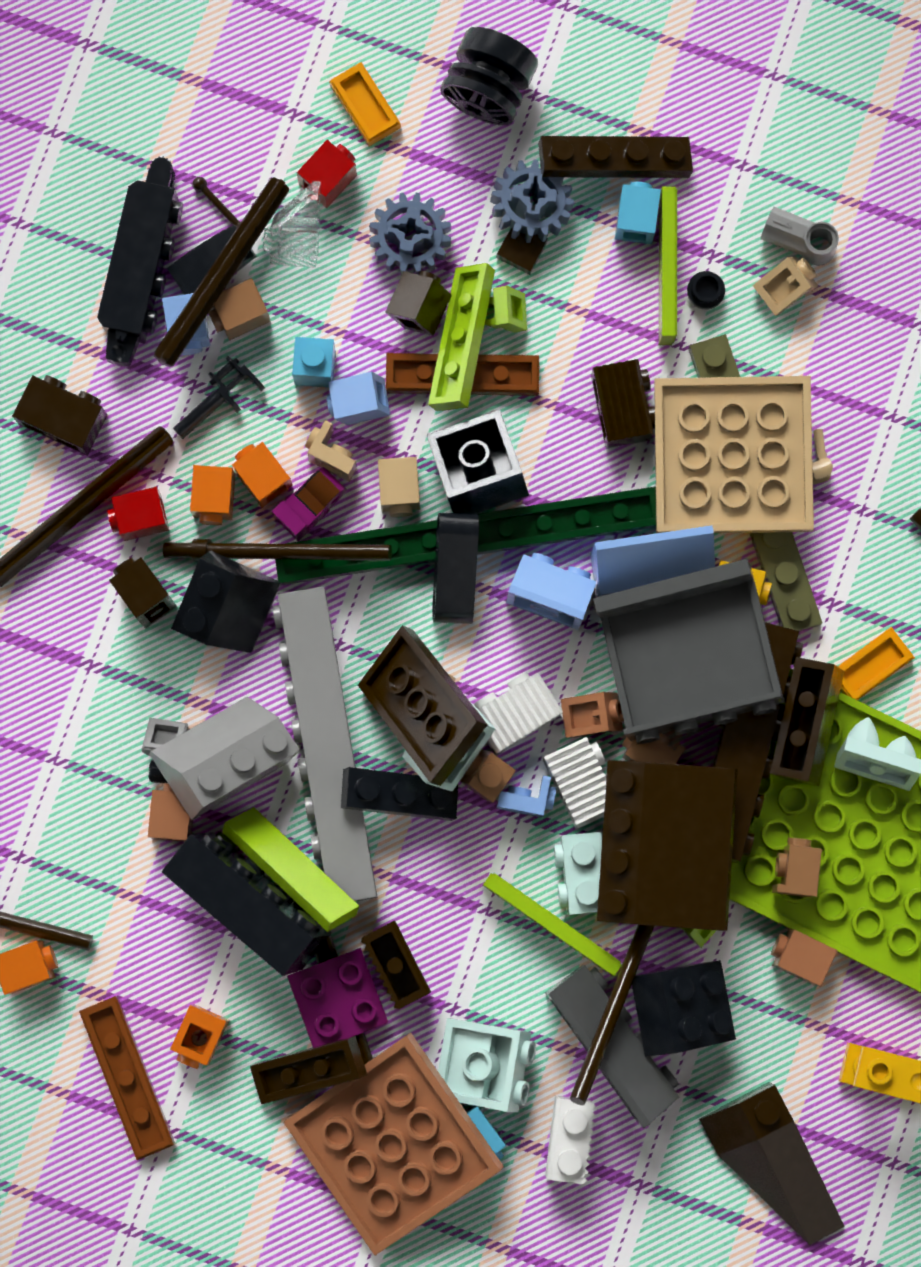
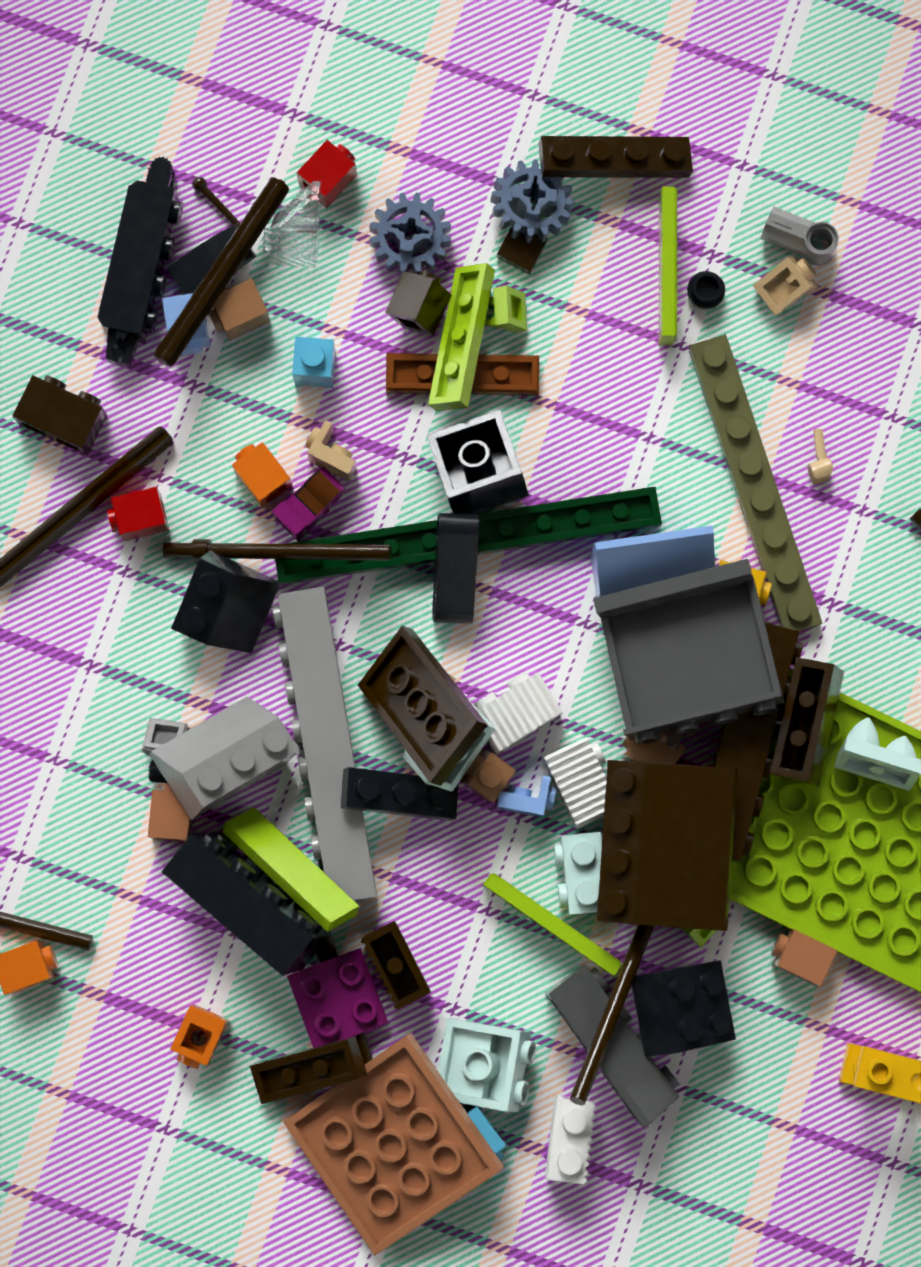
(127, 1077): dark orange tile -> none
(141, 591): dark brown brick -> none
(212, 494): orange brick -> none
(217, 397): black piece -> none
(358, 398): light blue brick -> none
(365, 104): light orange tile -> none
(399, 486): tan brick -> none
(489, 75): black wheel -> none
(551, 590): light blue slope -> none
(592, 714): nougat bracket -> none
(623, 403): dark brown brick -> none
(637, 213): medium azure brick -> none
(734, 454): tan plate -> none
(767, 1151): dark brown wedge -> none
(798, 869): medium nougat brick -> none
(874, 664): light orange tile -> none

